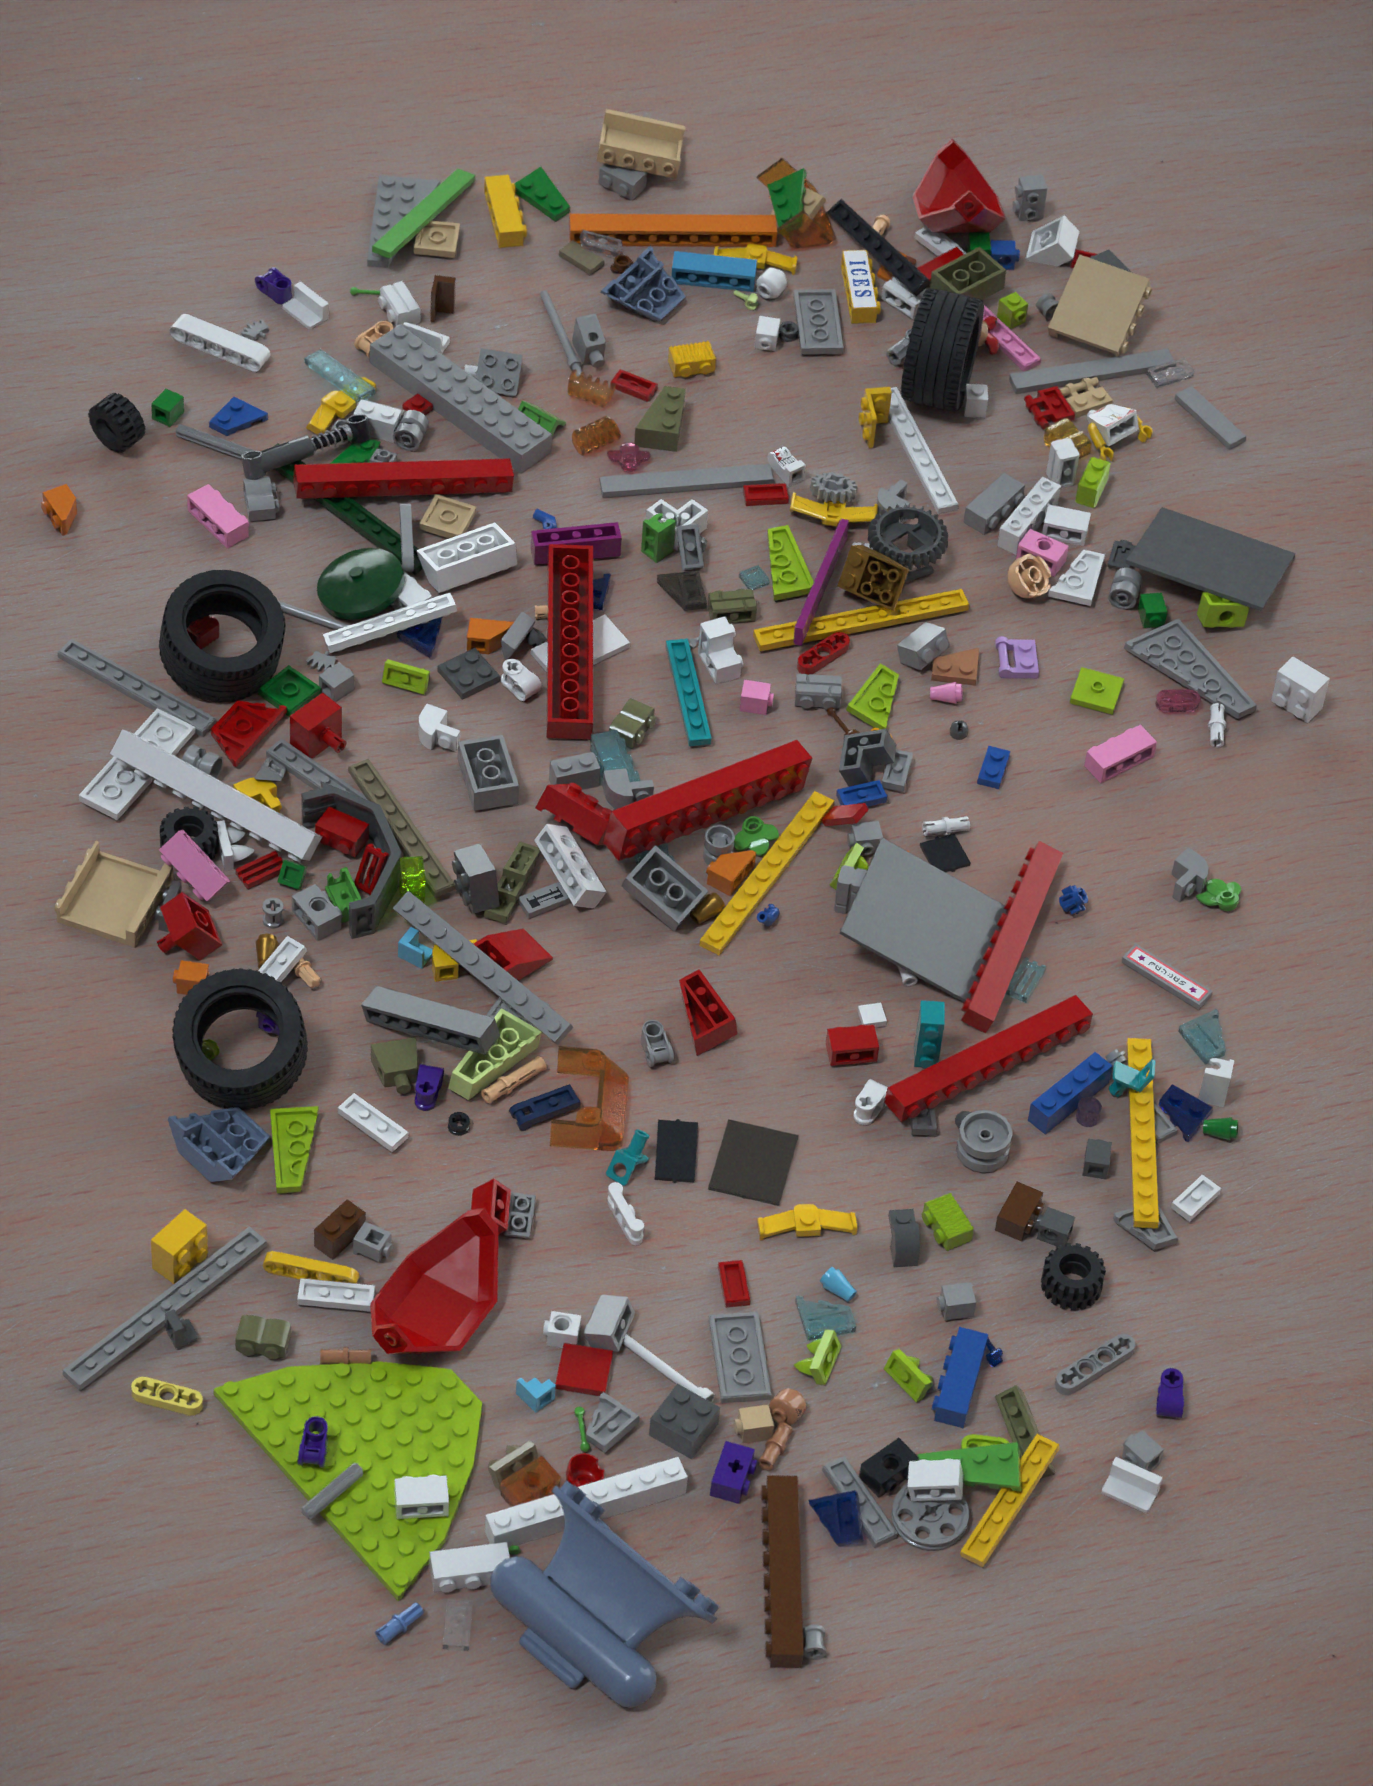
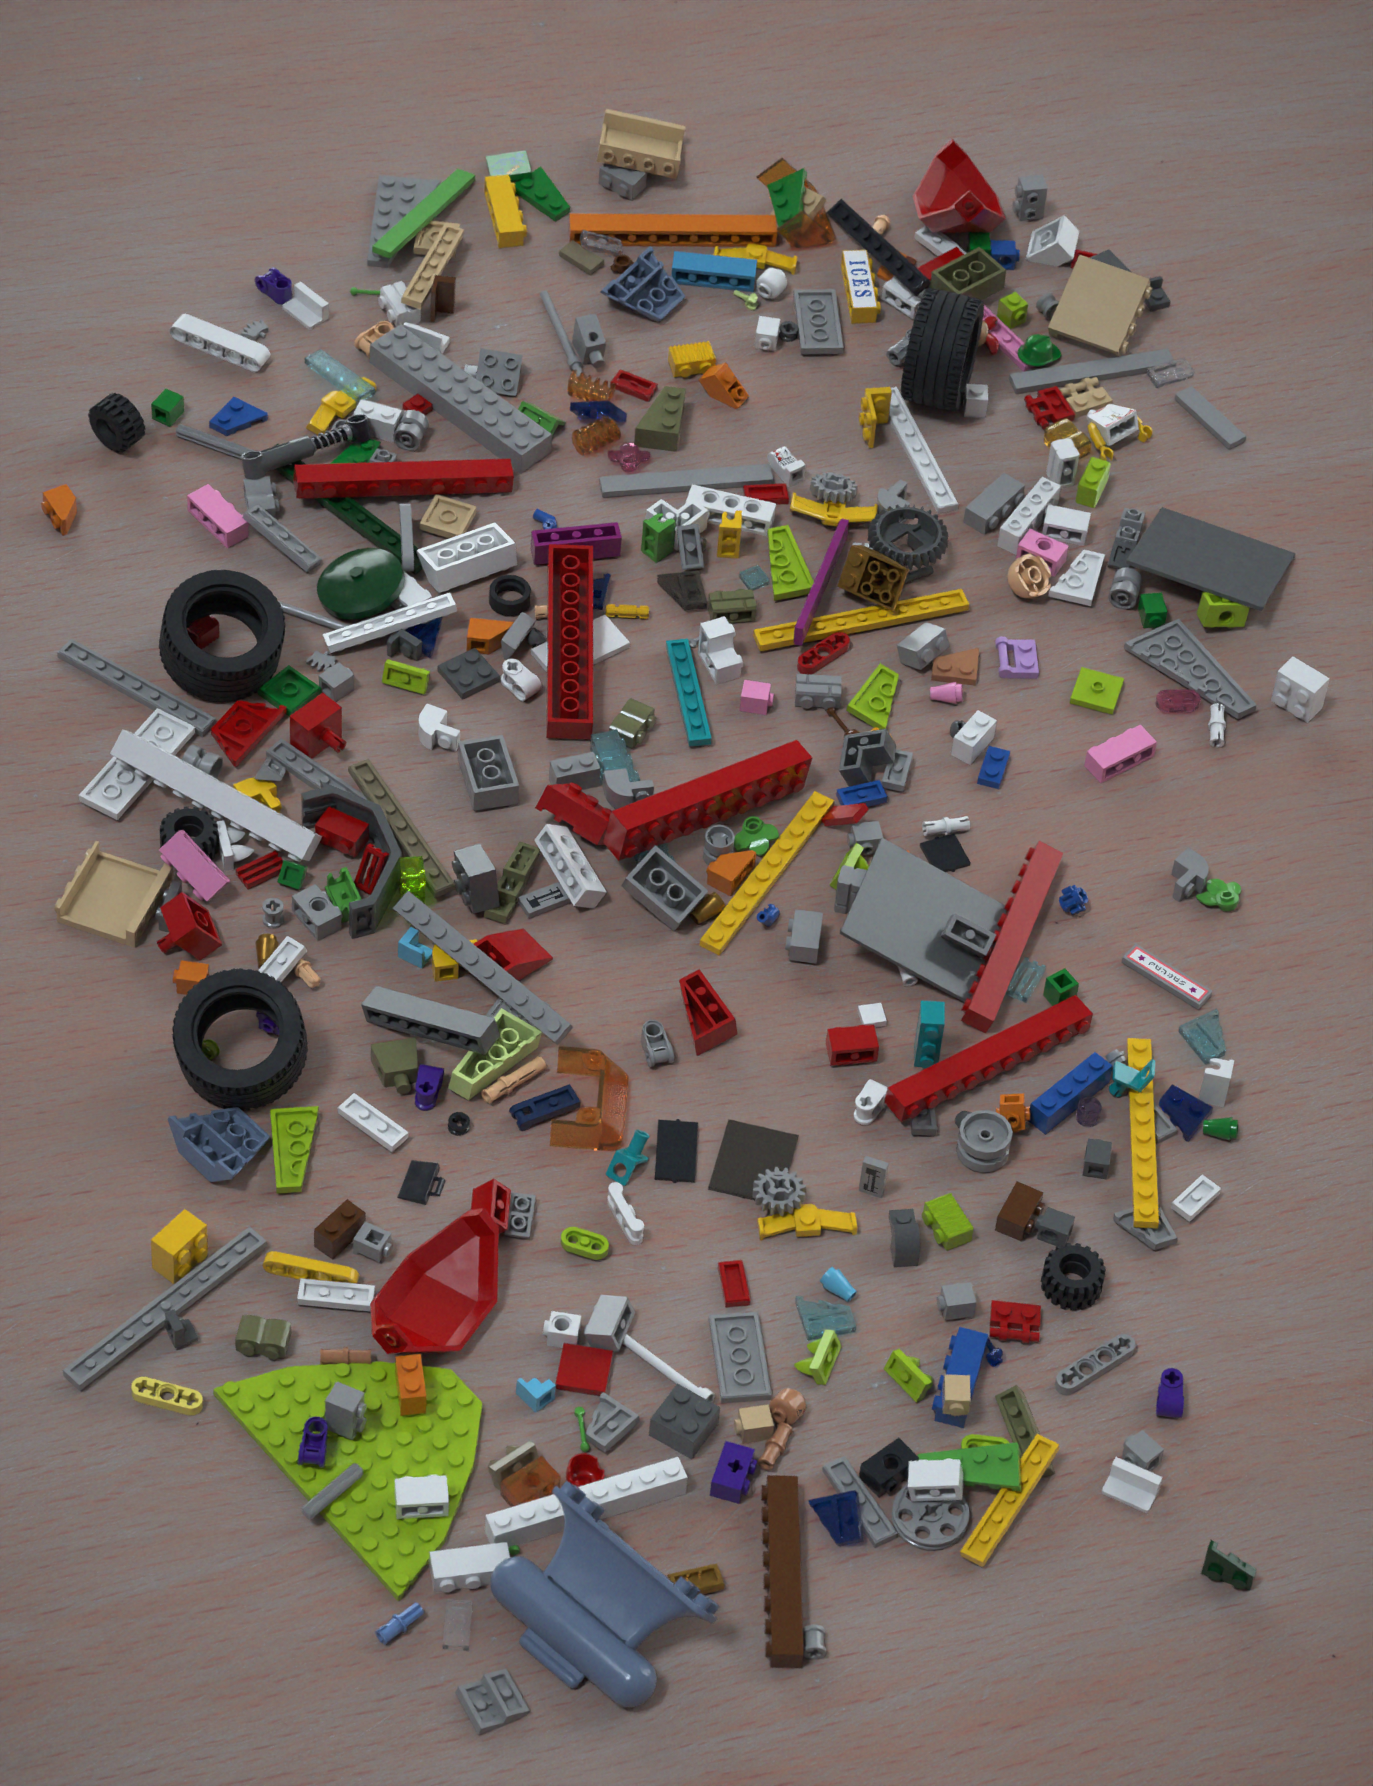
(282, 538): none -> light grey tile
(345, 1410): none -> light grey brick
(406, 643): none -> dark grey bracket
(410, 1384): none -> orange brick
(420, 1181): none -> black piece
(432, 265): none -> tan plate
(492, 1701): none -> light grey slope
(512, 164): none -> tile
(513, 583): none -> black tyre
(585, 1243): none -> lime plate
(597, 410): none -> clear blue wing
(627, 611): none -> yellow axle
(705, 1578): none -> pearl gold plate
(723, 386): none -> orange slope
(729, 536): none -> yellow hinge
(756, 514): none -> white brick
(779, 1191): none -> light grey gear
(805, 936): none -> light grey brick
(873, 1176): none -> light grey tile
(956, 1394): none -> tan brick
(968, 935): none -> light grey brick
(973, 737): none -> white brick
(1014, 1110): none -> orange brick
(1015, 1316): none -> red plate
(1038, 351): none -> green piece
(1060, 987): none -> green brick
(1130, 525): none -> light grey slope
(1158, 298): none -> dark grey bracket
(1227, 1568): none -> dark green wing

